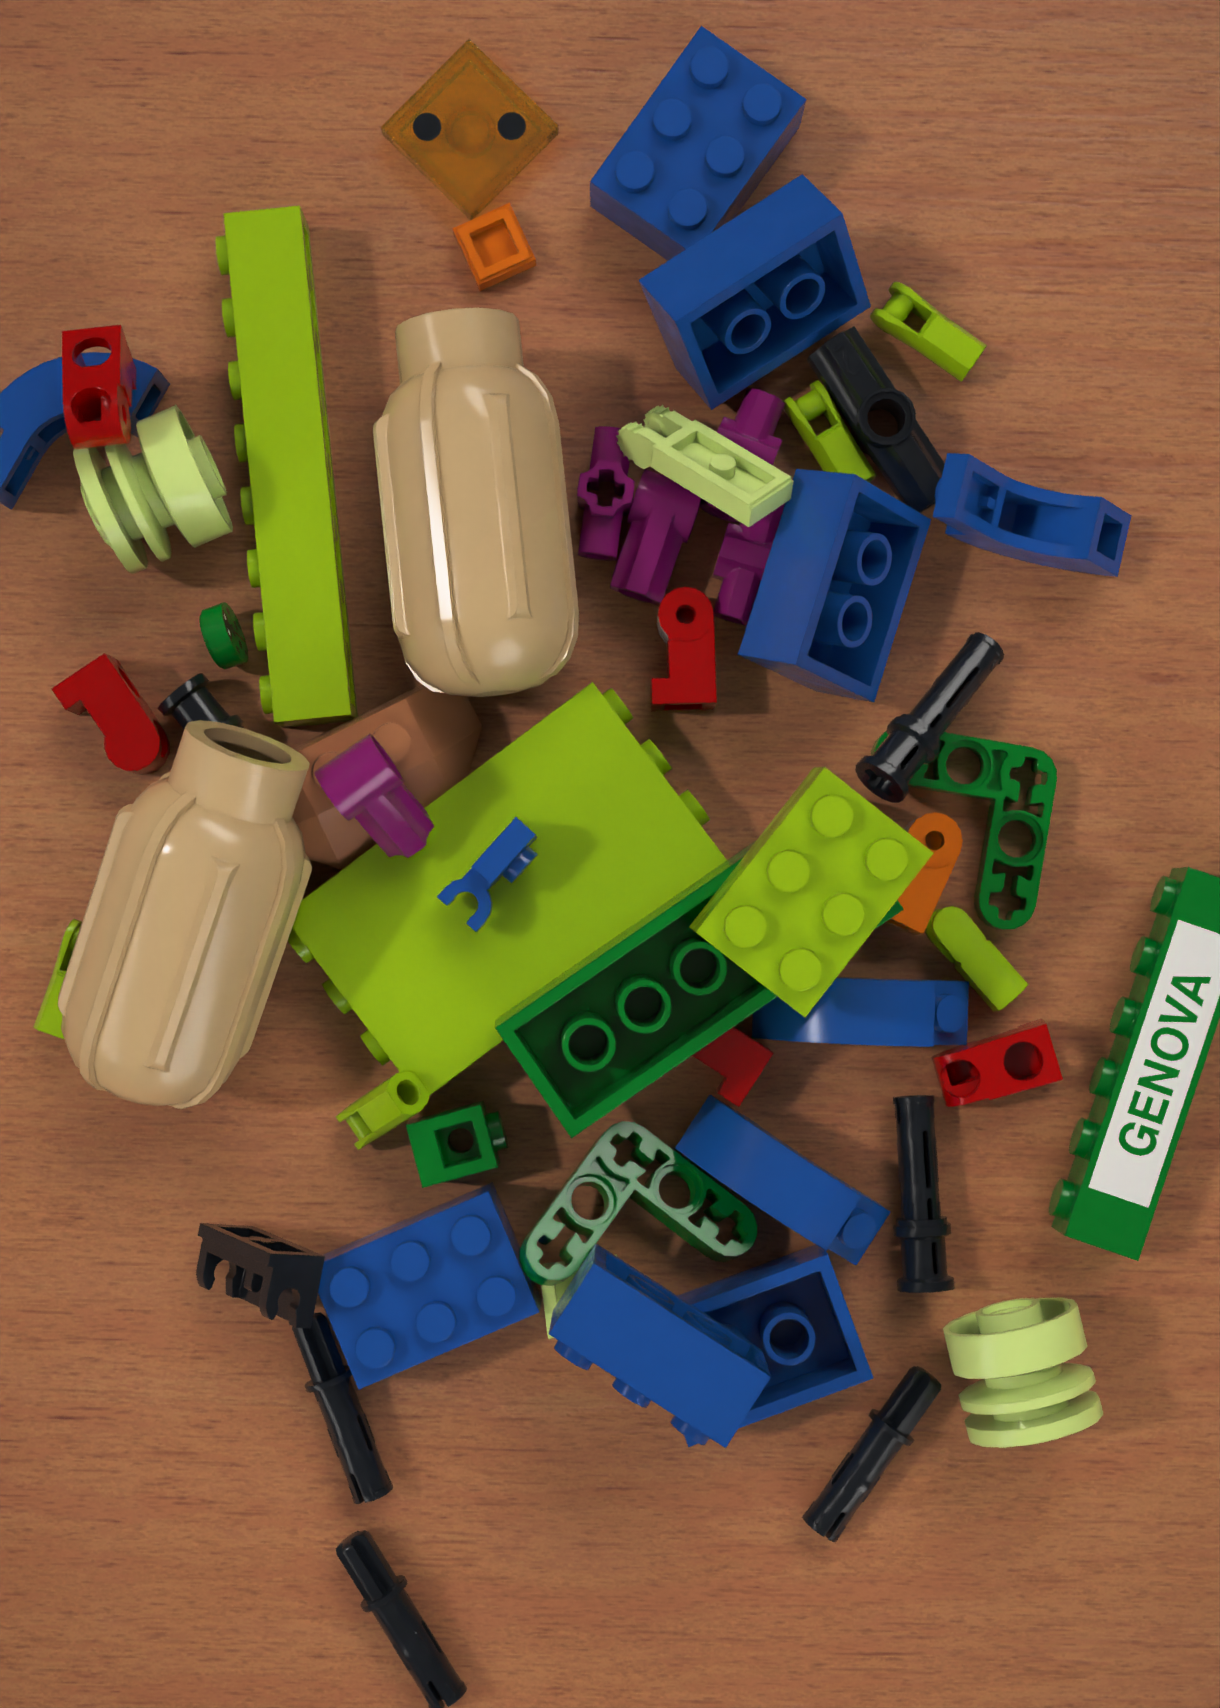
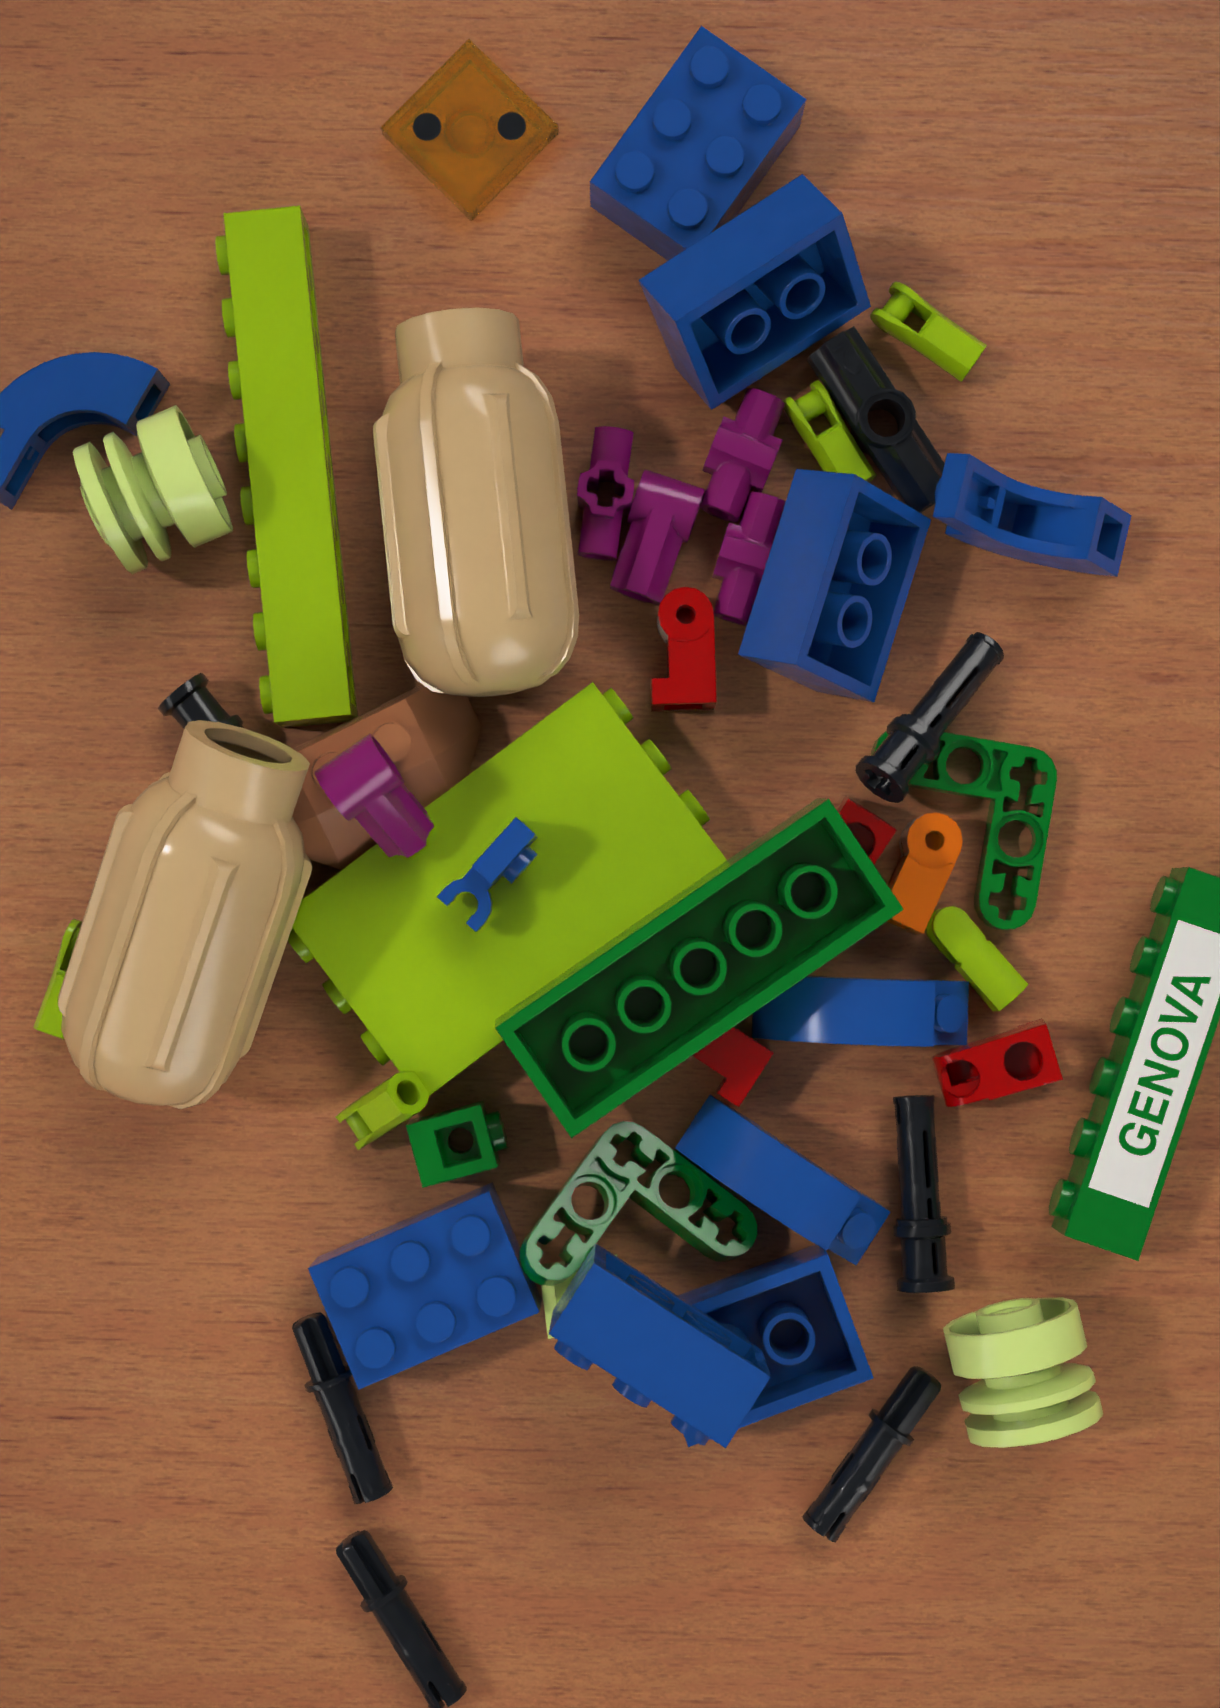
(97, 395): red leg -> none
(130, 728): red leg -> none
(223, 636): green tile -> none
(262, 1270): black hinge -> none
(494, 246): orange tile -> none
(706, 464): yellowish green hinge -> none
(811, 889): lime brick -> none

